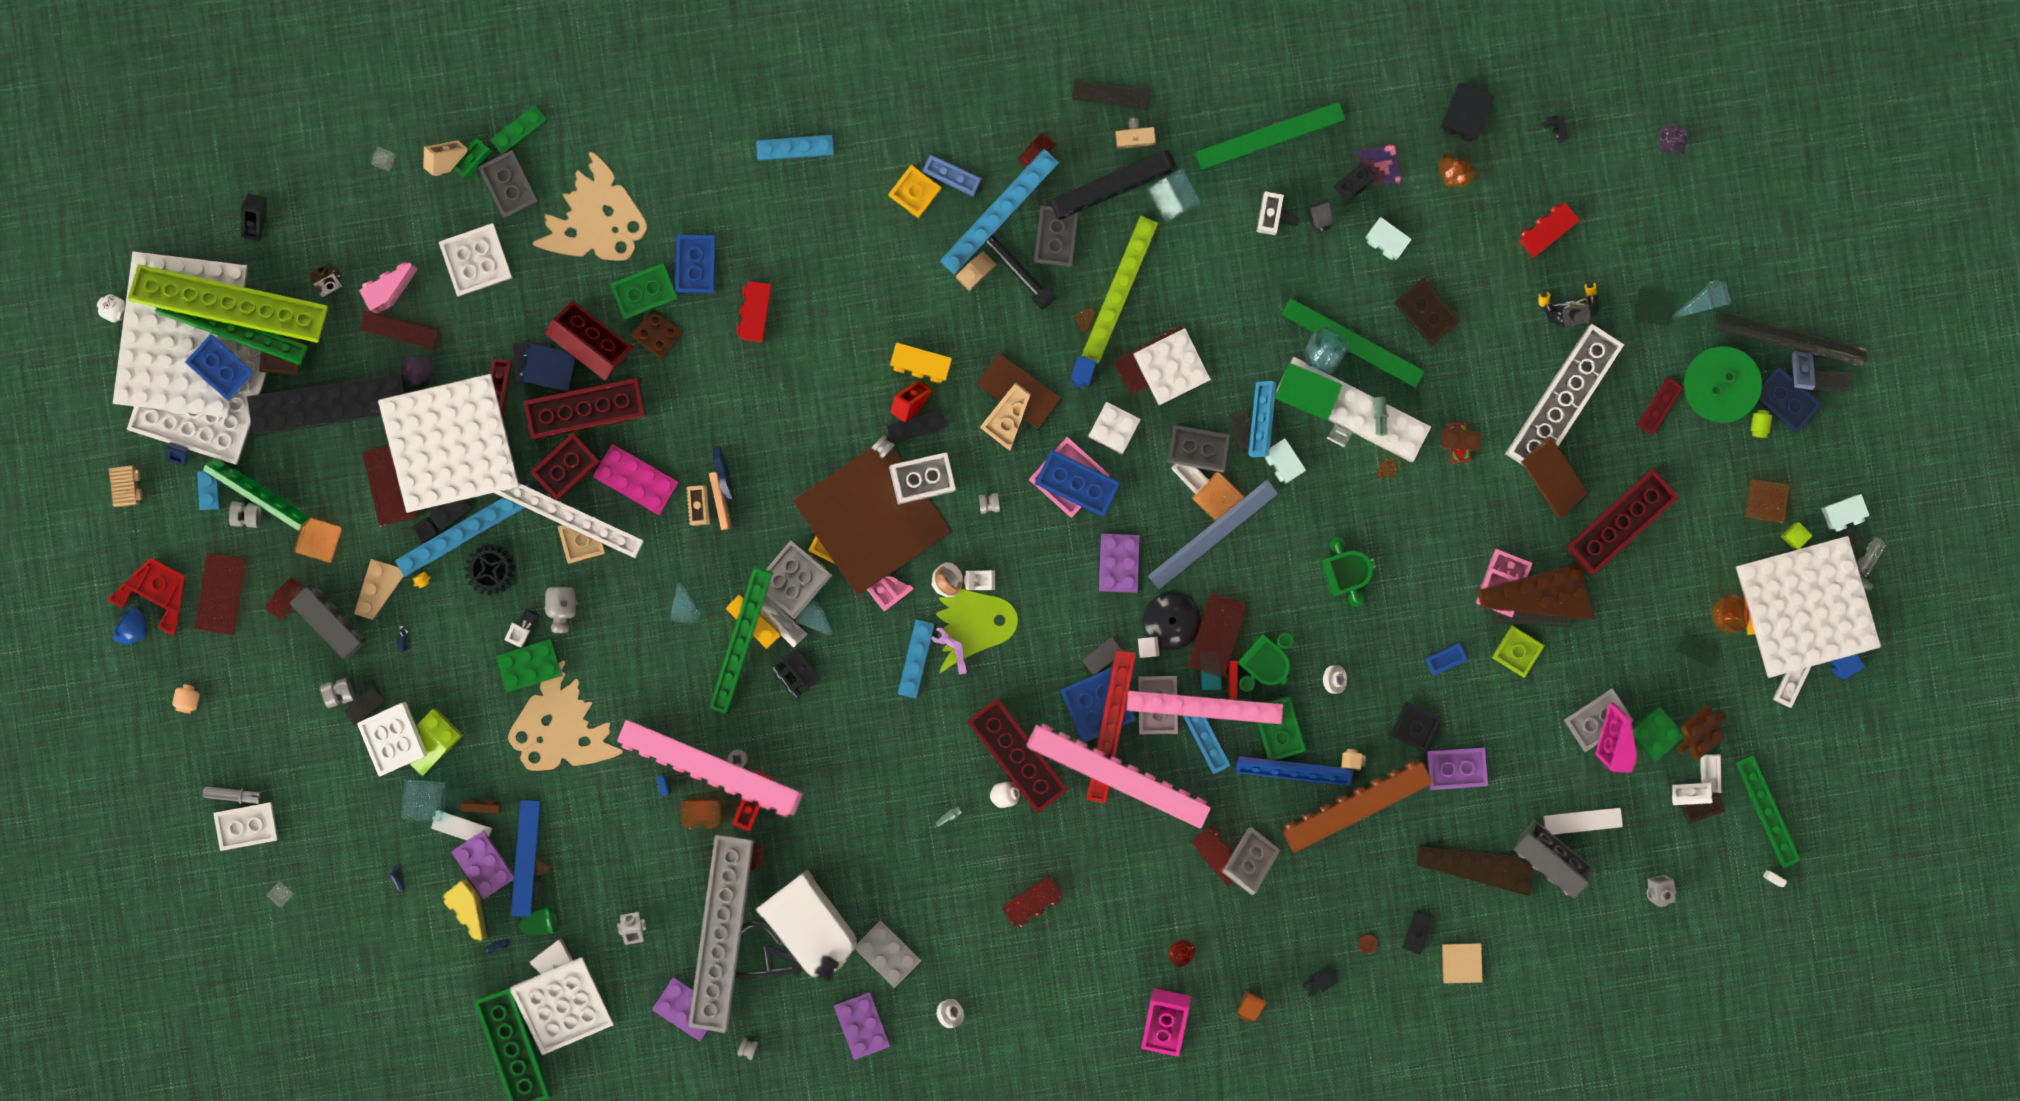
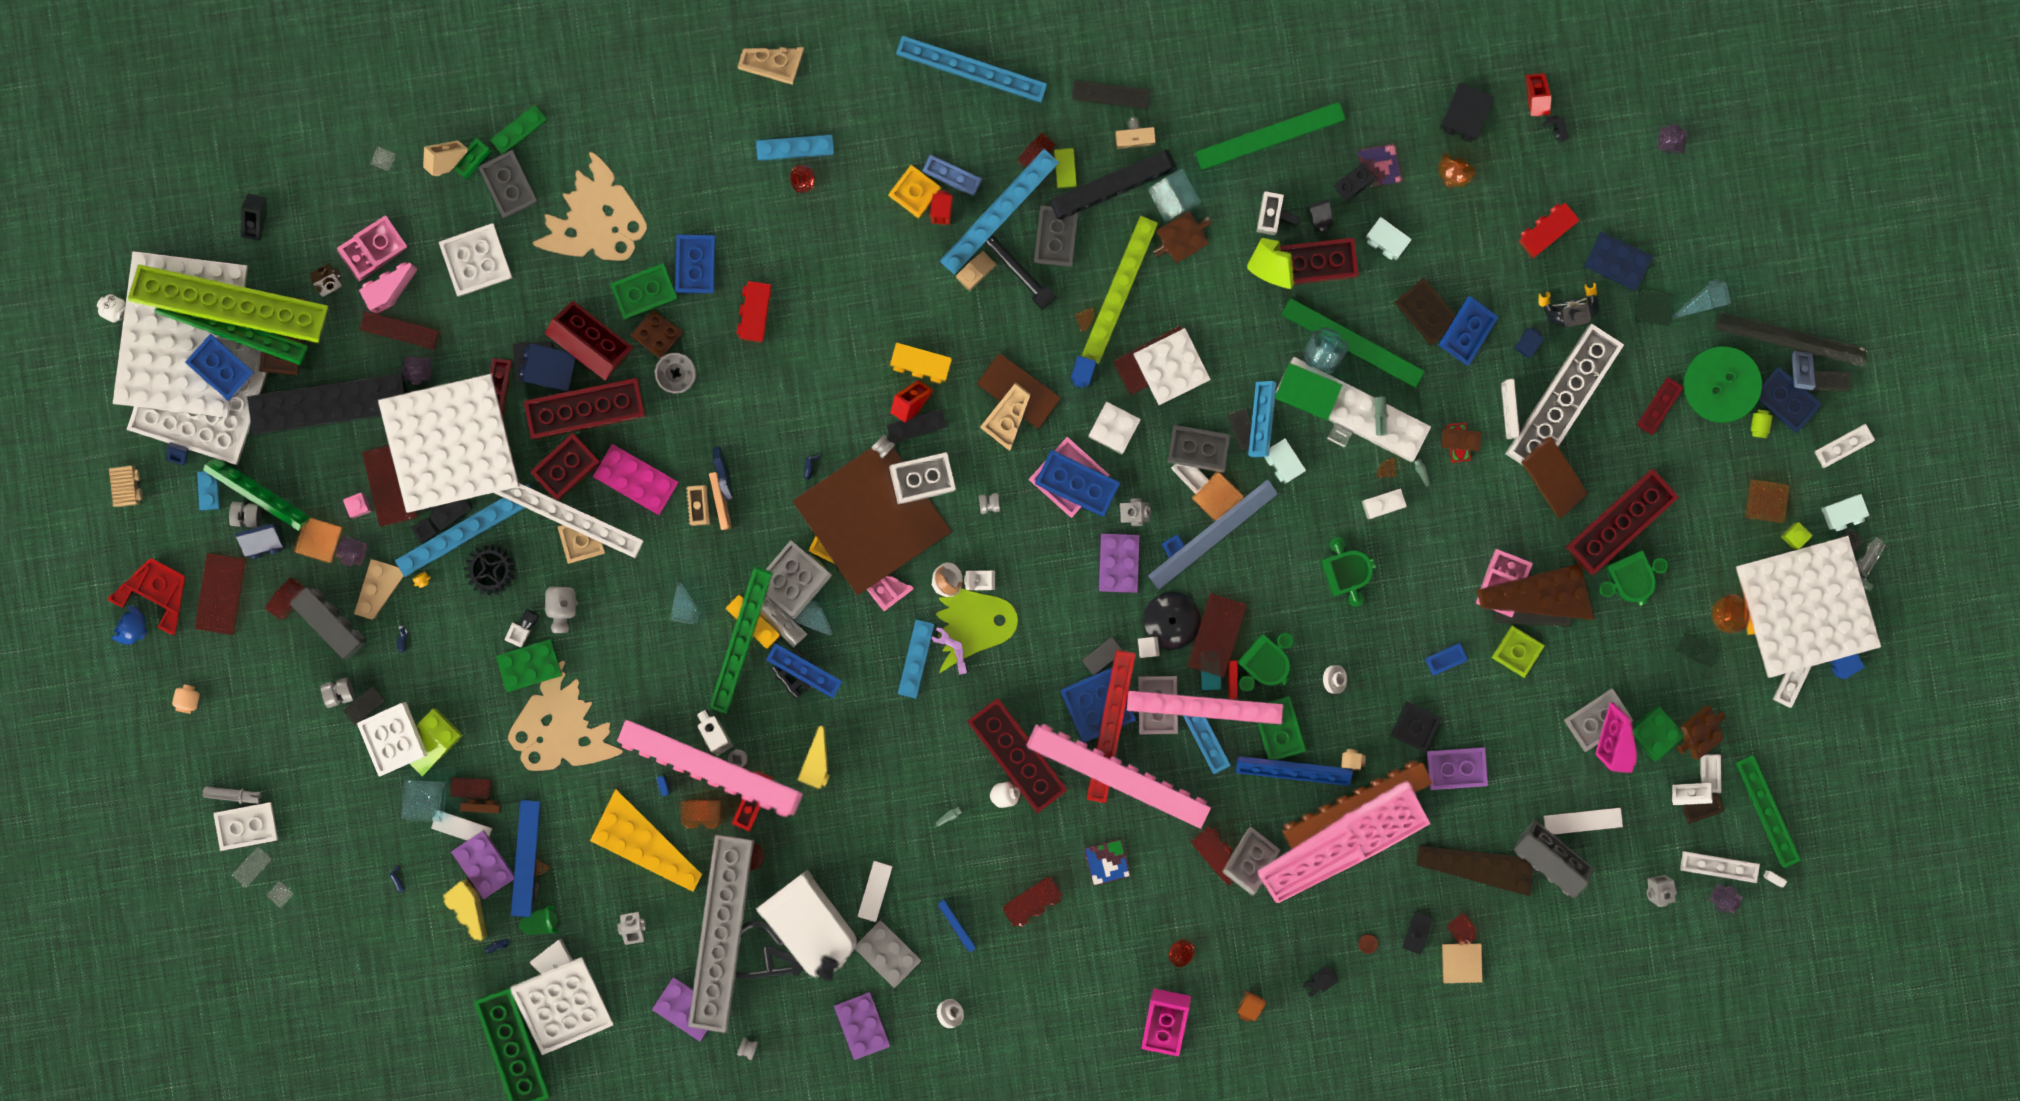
(252, 867): none -> clear tile
(261, 540): none -> slope
(351, 551): none -> brick
(357, 505): none -> bright pink brick
(372, 248): none -> bright pink slope
(470, 788): none -> clear red plate
(636, 839): none -> yellow wing
(665, 377): none -> light grey wheel
(717, 739): none -> white torso
(772, 63): none -> tan wing
(802, 178): none -> clear red plate
(804, 670): none -> blue plate
(808, 467): none -> dark blue piece
(816, 764): none -> light yellow slope
(875, 891): none -> white tile
(941, 208): none -> red brick
(956, 925): none -> blue tile
(971, 69): none -> dark azure plate
(1065, 168): none -> lime tile
(1107, 862): none -> tile
(1135, 512): none -> light grey brick
(1173, 545): none -> blue tile
(1182, 237): none -> reddish brown plate
(1272, 264): none -> lime slope
(1323, 261): none -> dark red brick
(1346, 843): none -> bright pink wing
(1384, 504): none -> white brick
(1421, 470): none -> sand green piece
(1462, 930): none -> clear red brick
(1468, 331): none -> blue plate
(1510, 409): none -> white tile
(1529, 342): none -> dark blue brick
(1538, 94): none -> red slope
(1618, 261): none -> dark blue plate
(1632, 578): none -> green piece
(1719, 867): none -> white tile
(1725, 898): none -> clear purple brick
(1844, 445): none -> white tile

